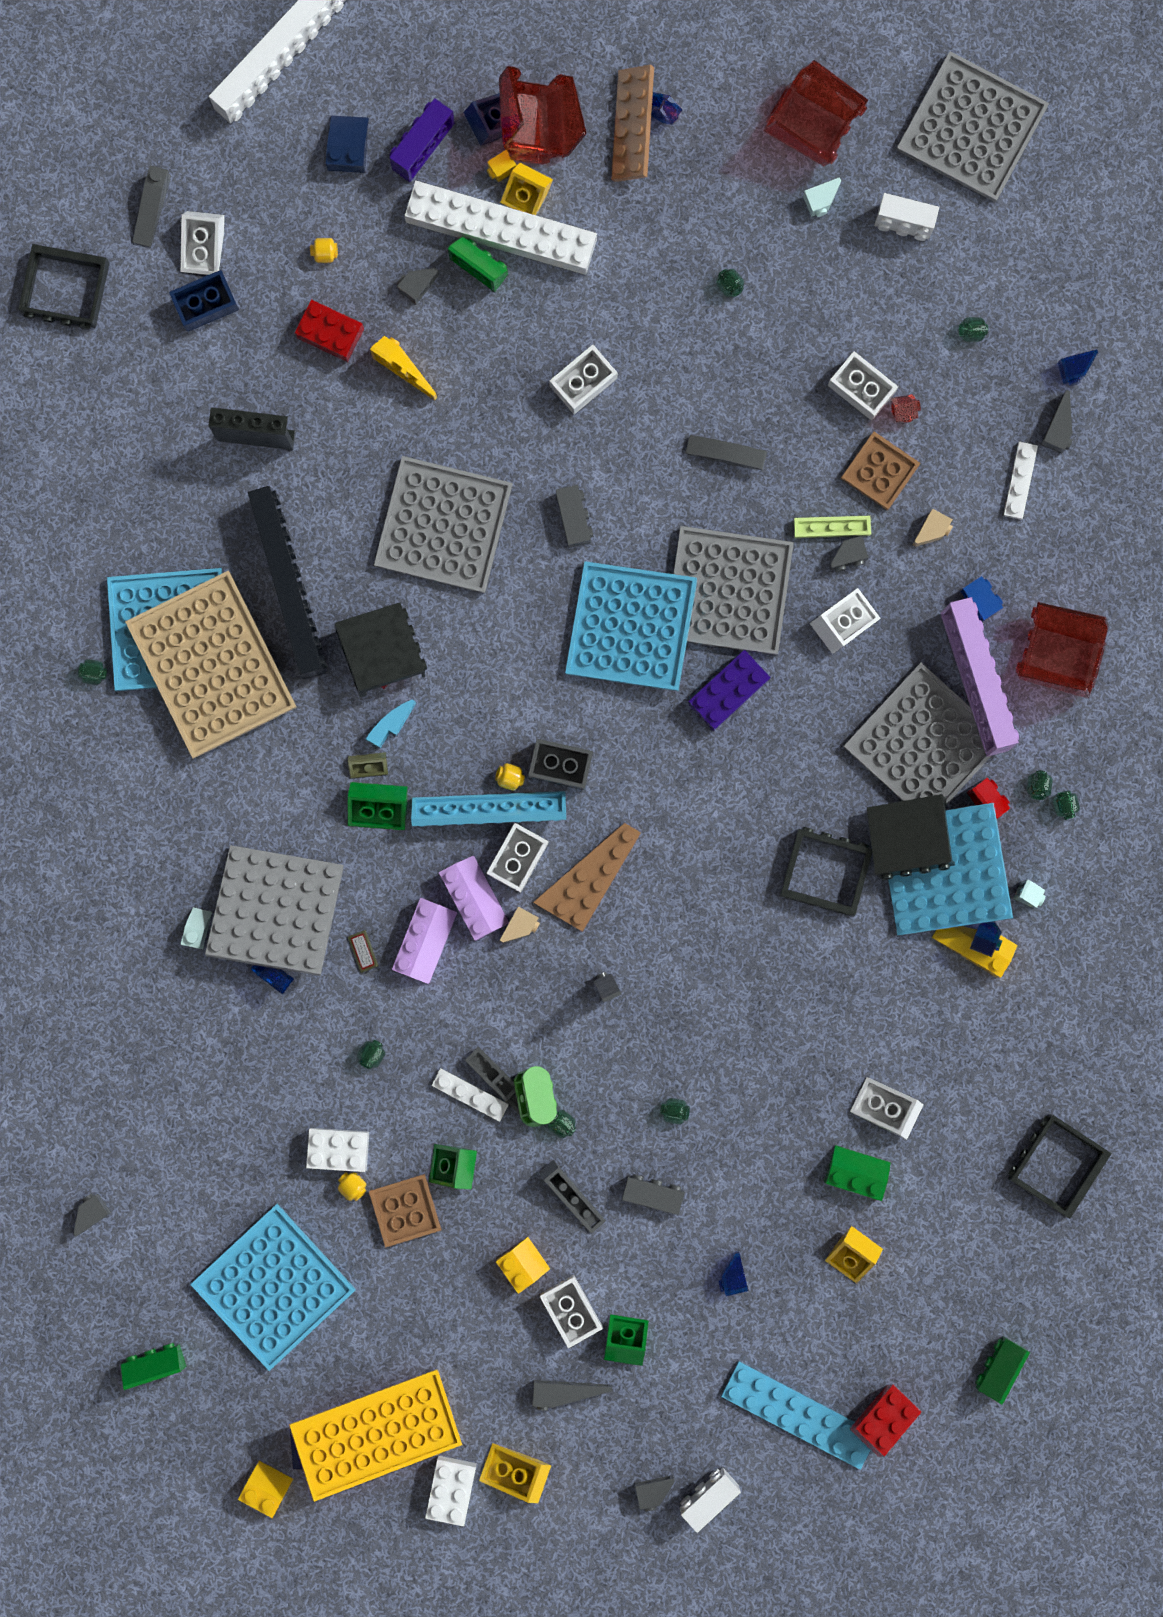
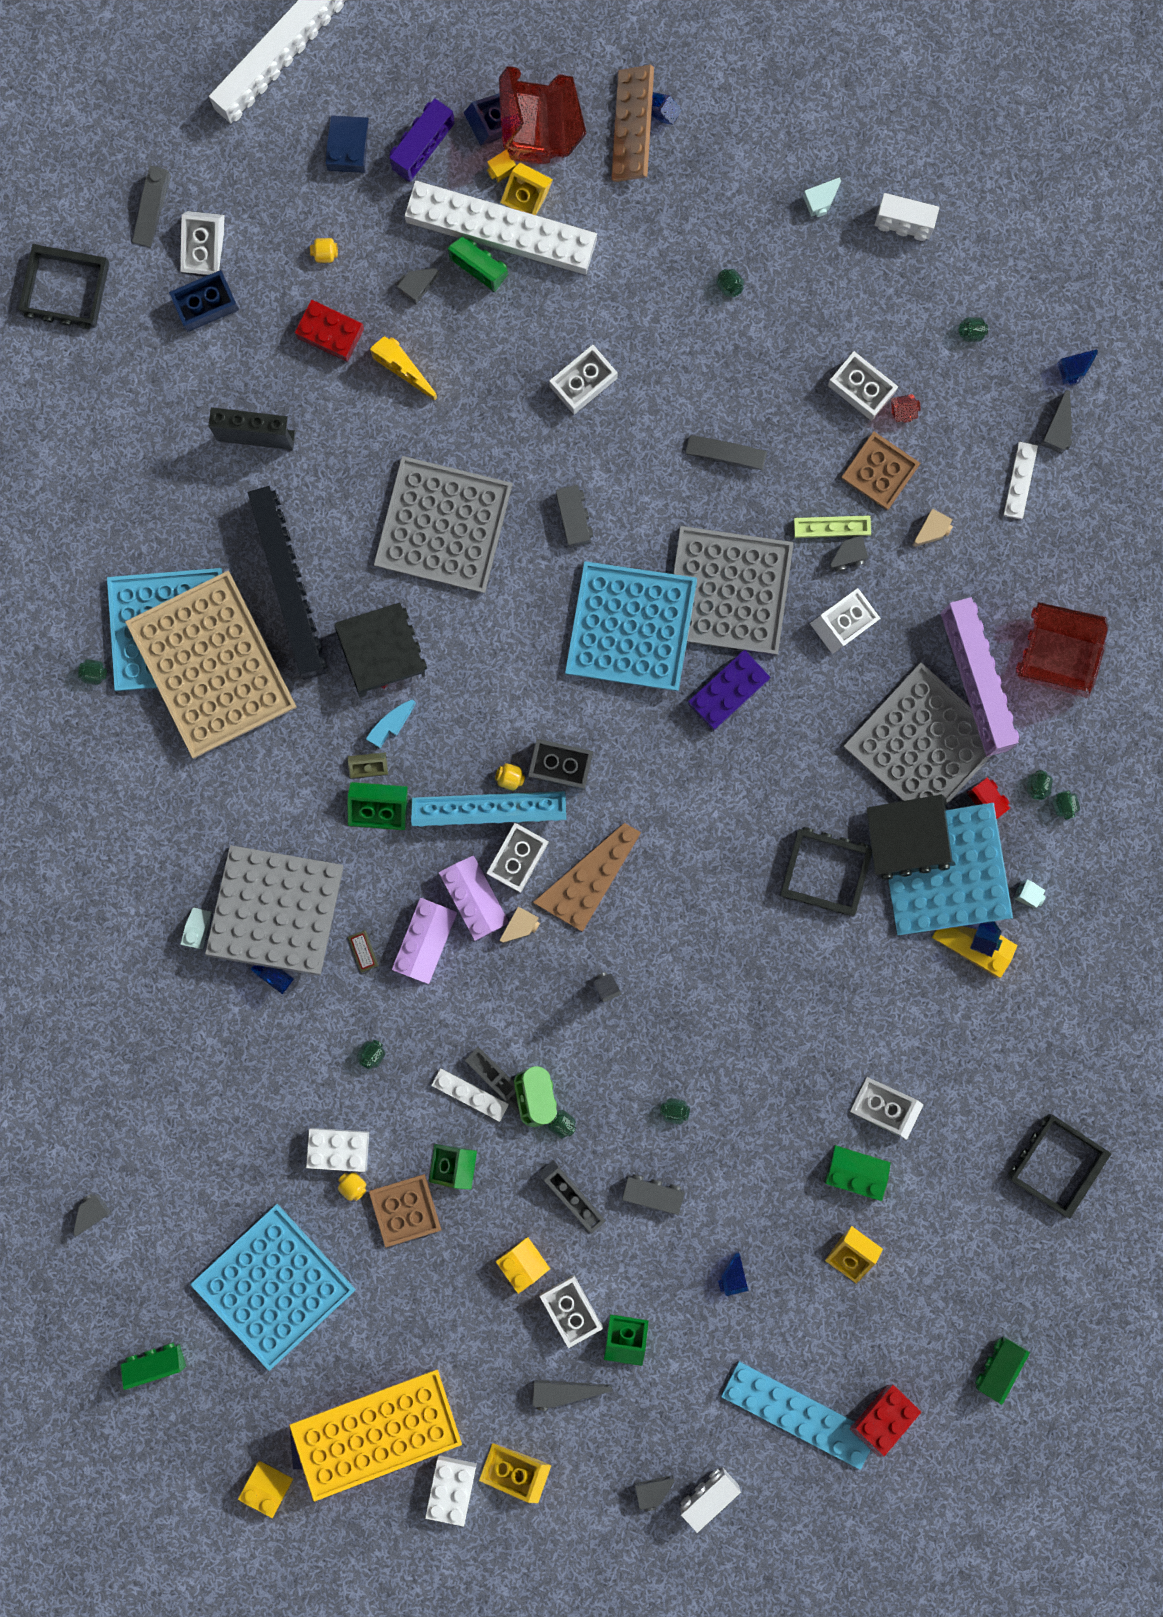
(815, 113): clear red windscreen -> none
(972, 126): light grey plate -> none
(982, 595): blue brick -> none

